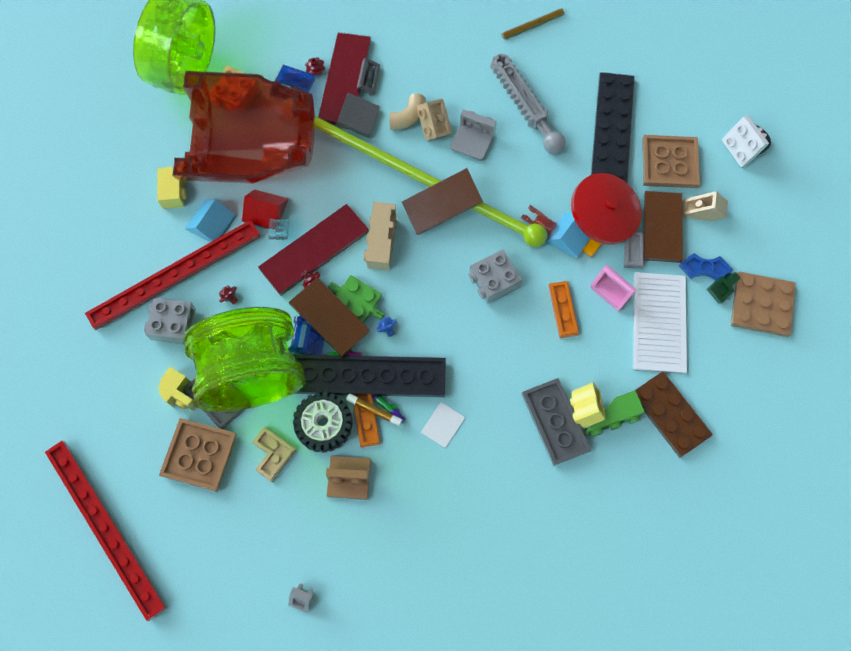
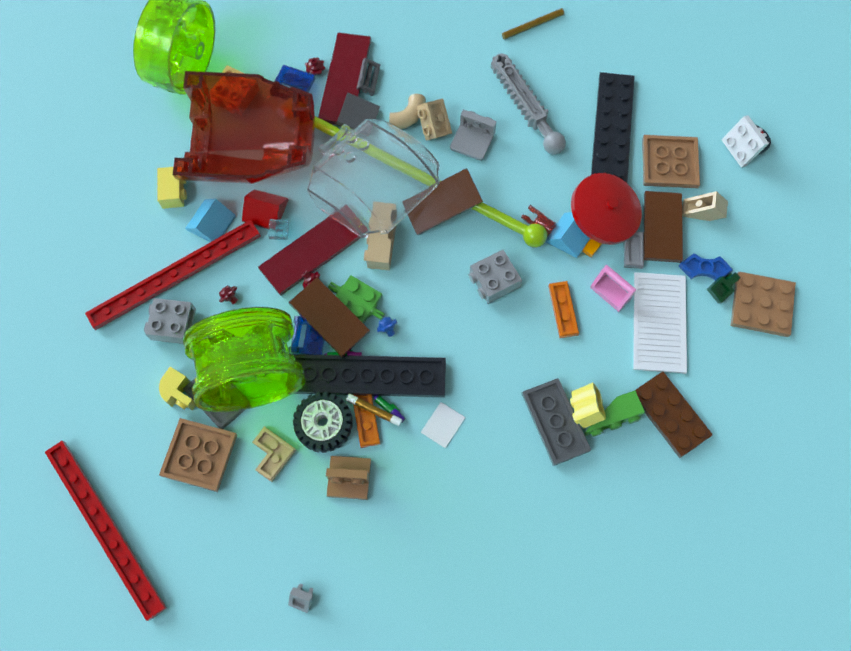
(372, 176): none -> clear windscreen

